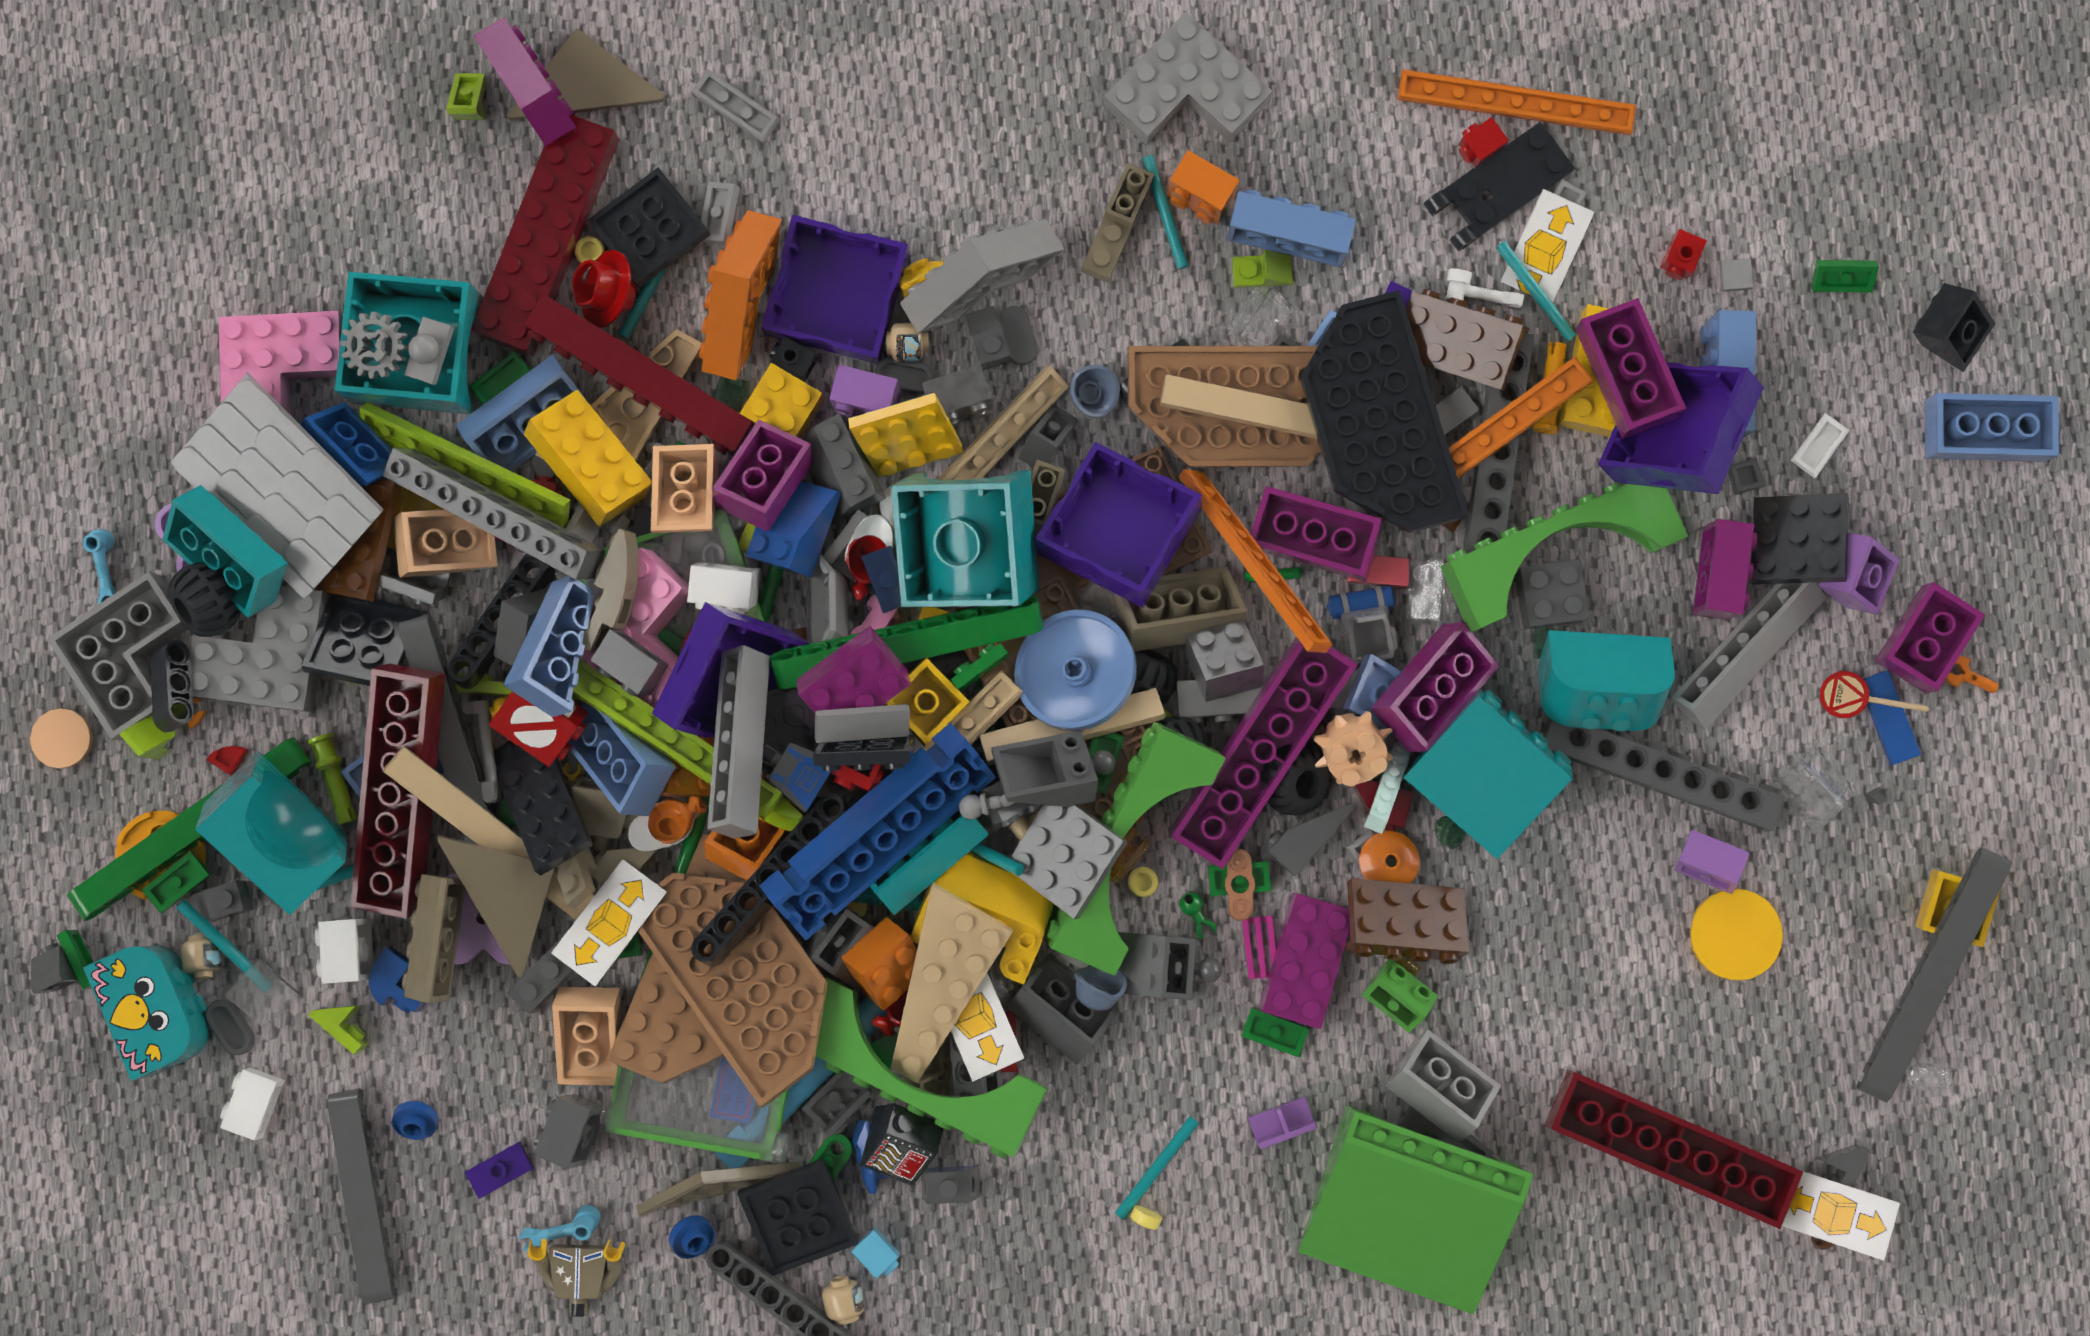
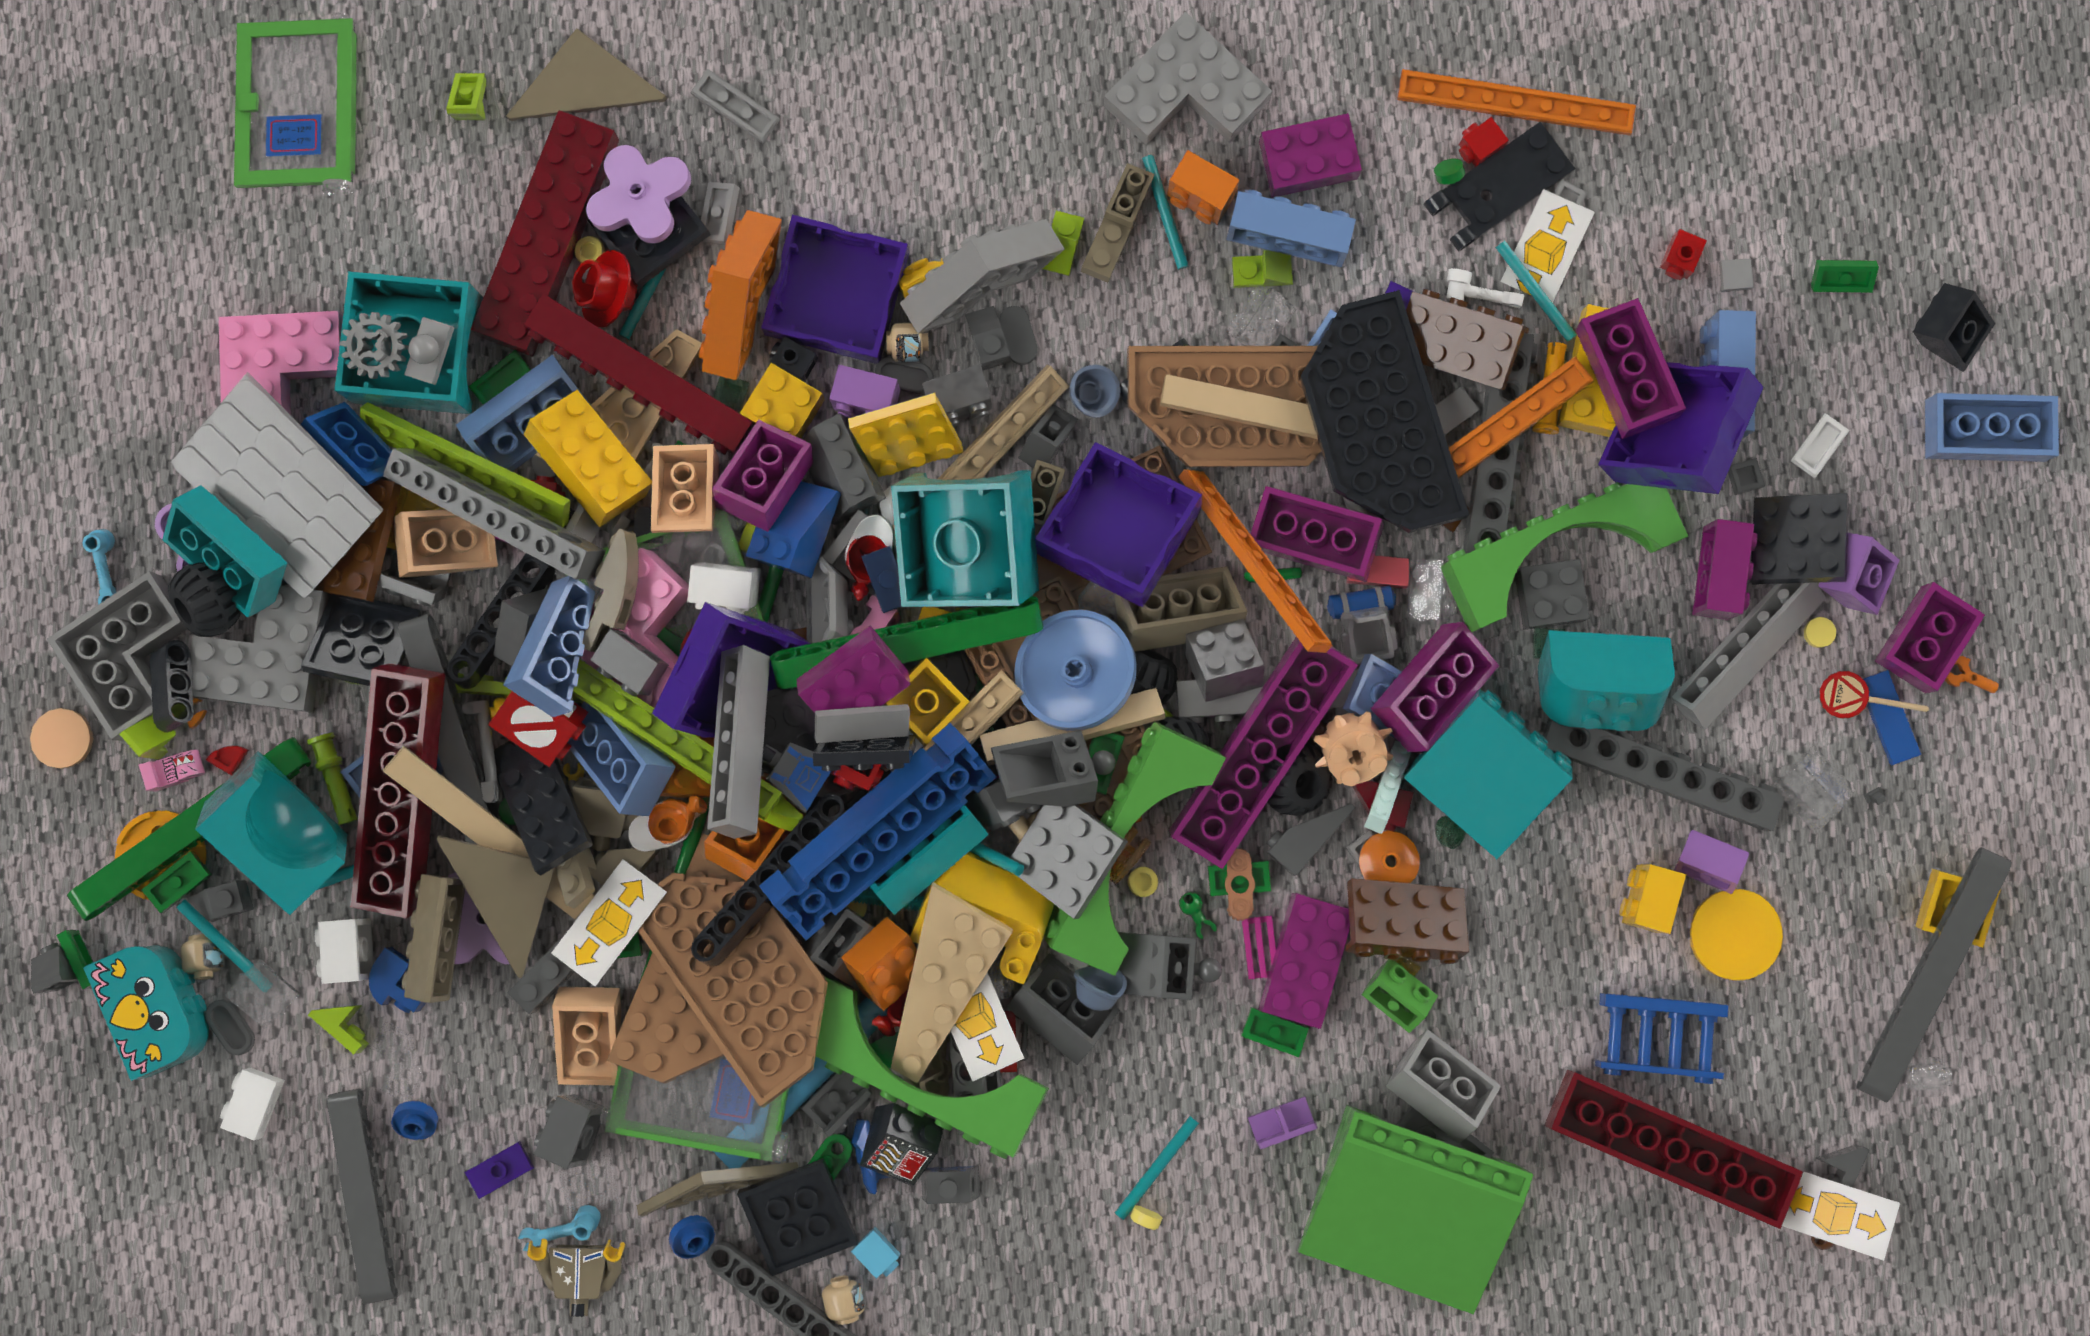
(171, 770): none -> bright pink leg
(296, 104): none -> door
(526, 80): magenta brick -> none
(638, 194): none -> lavender plant
(969, 673): green plate -> none
(973, 806): light grey bar -> none
(1068, 230): none -> lime slope
(1310, 155): none -> magenta brick
(1449, 171): none -> green tile
(1652, 898): none -> yellow brick
(1678, 1012): none -> blue fence
(1819, 632): none -> light yellow tile

